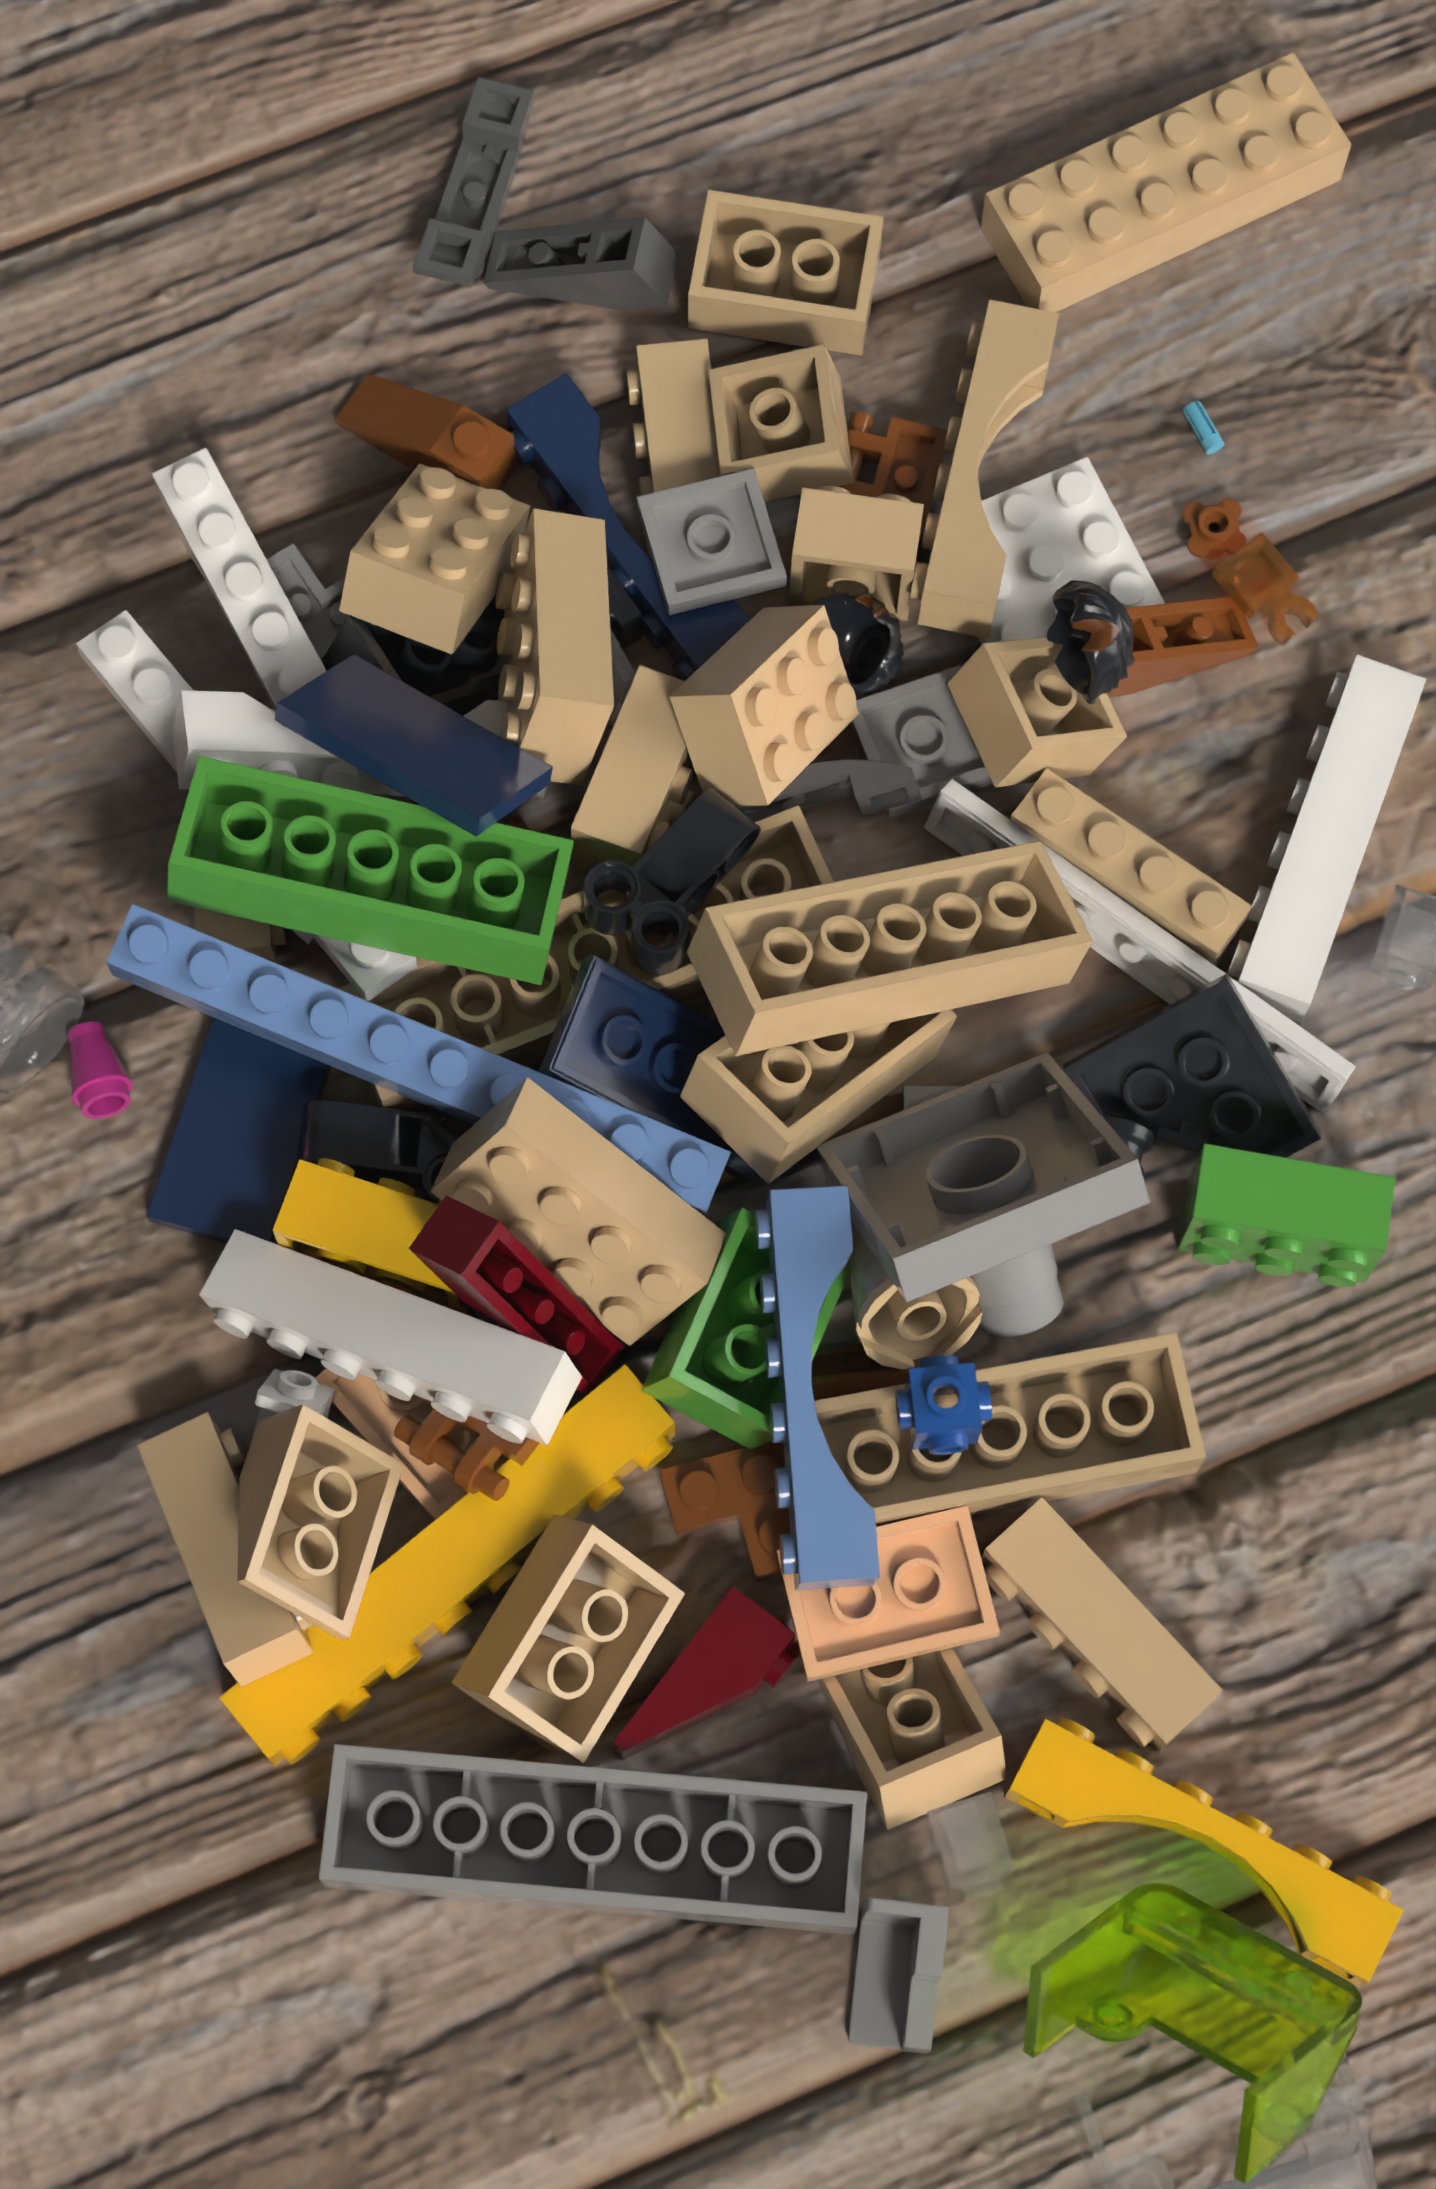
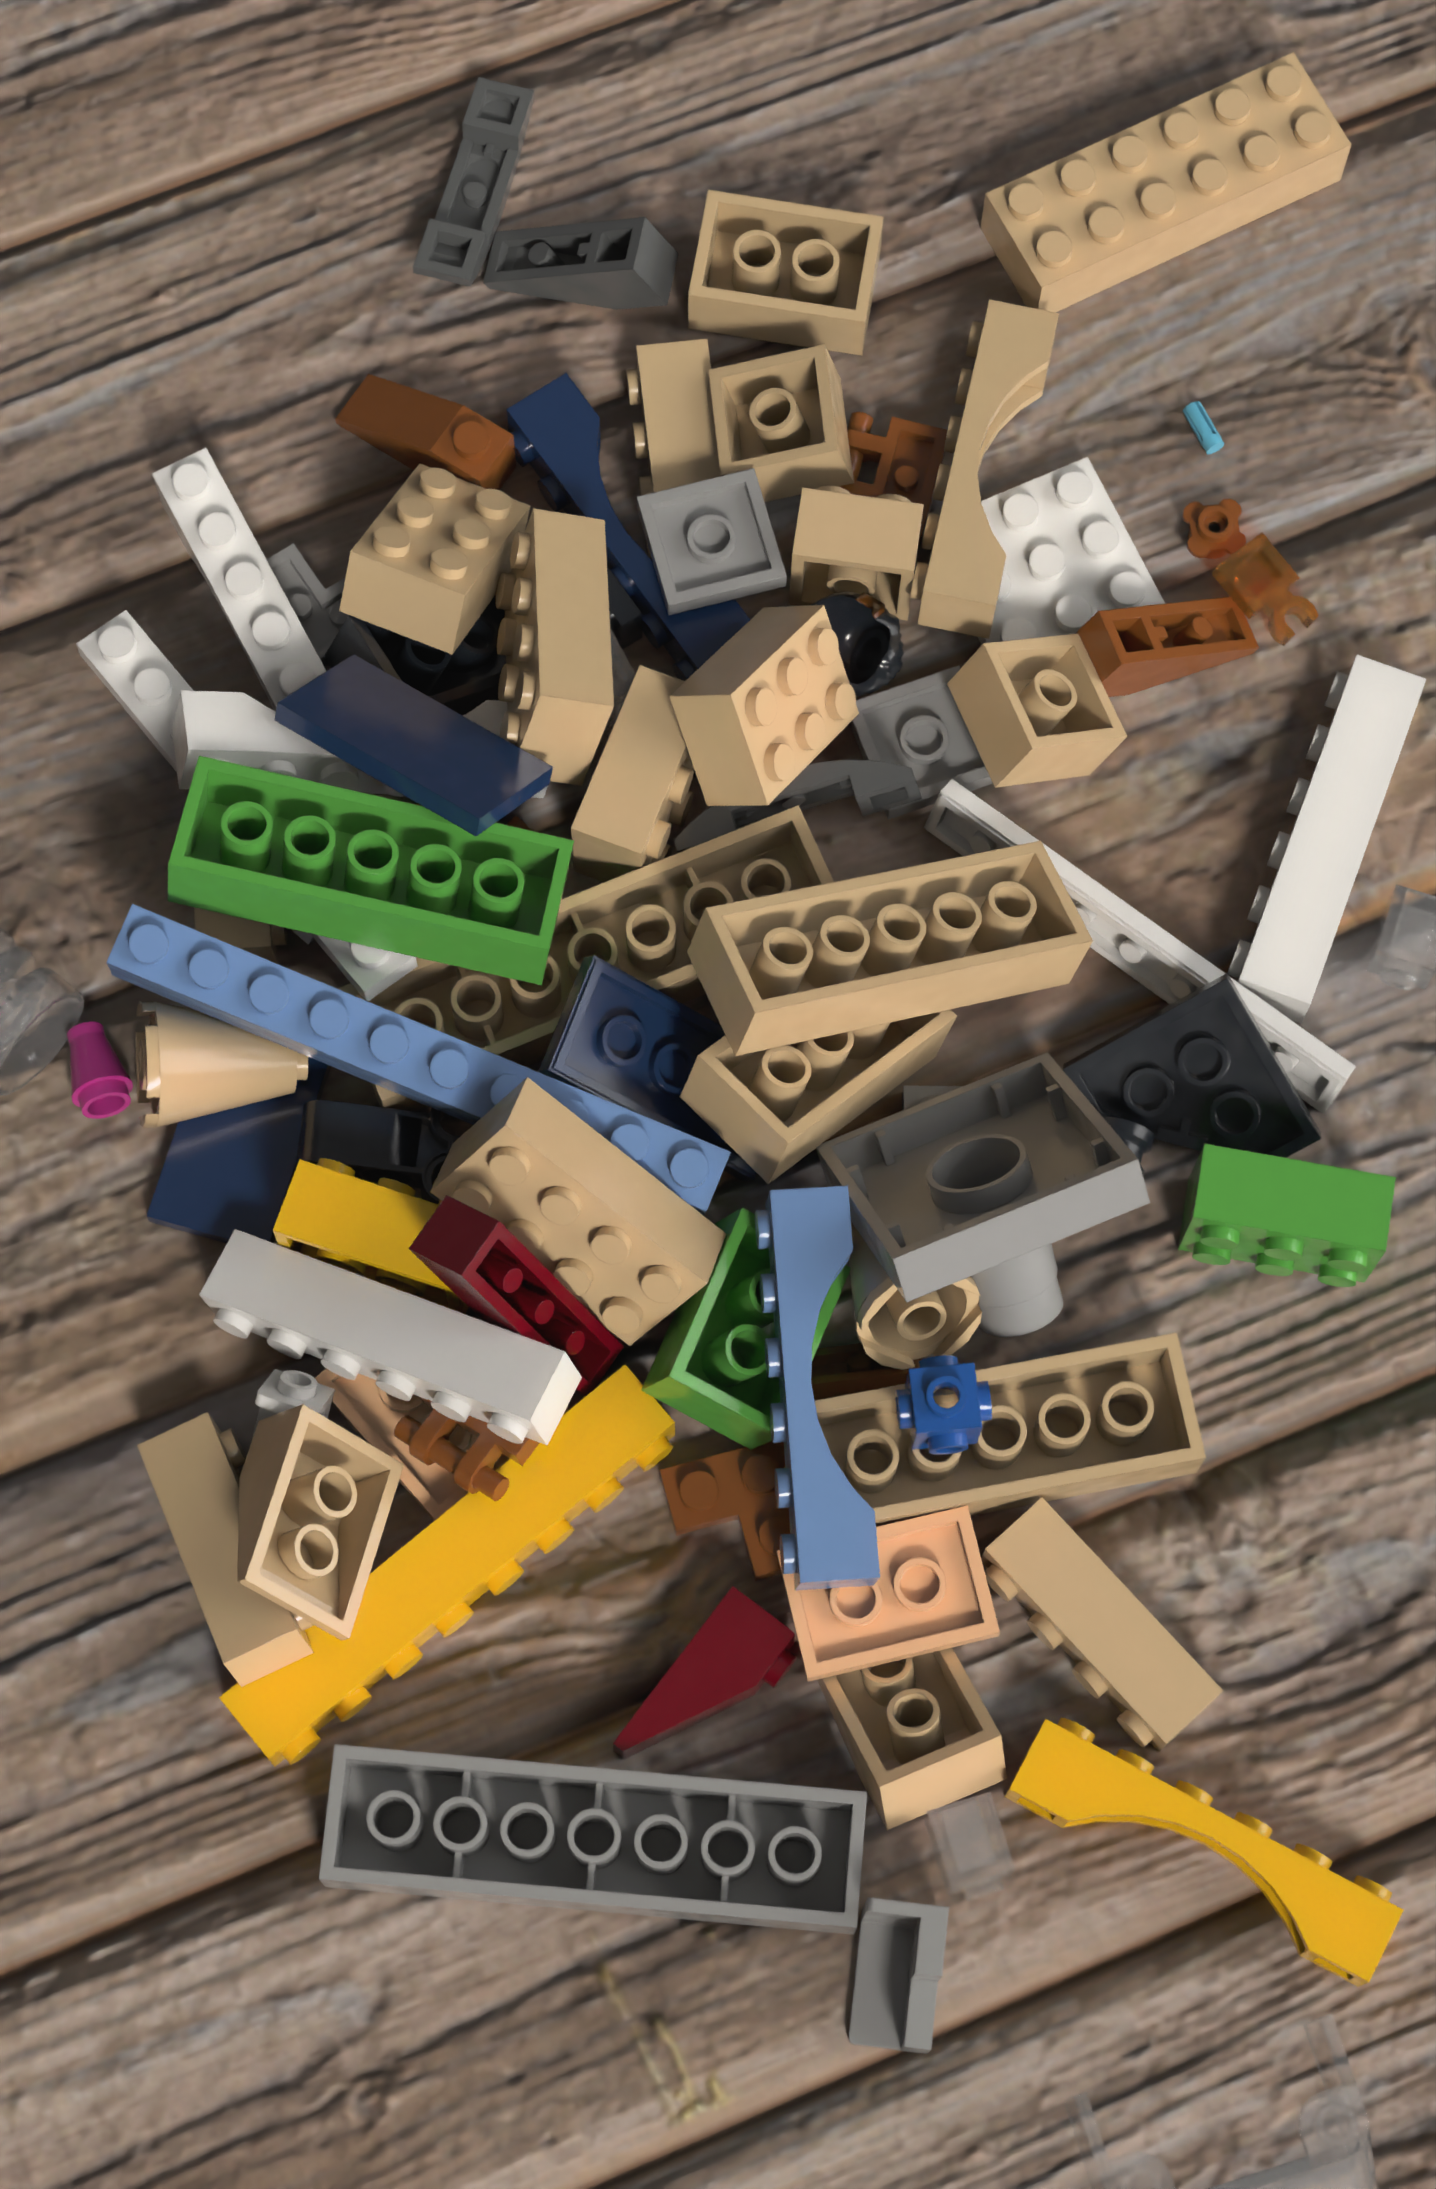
(205, 1066): none -> tan cone
(568, 1637): tan brick -> none
(670, 879): black piece -> none
(1094, 638): black hair -> none
(1133, 866): tan brick -> none
(1214, 1989): clear neon green windscreen -> none

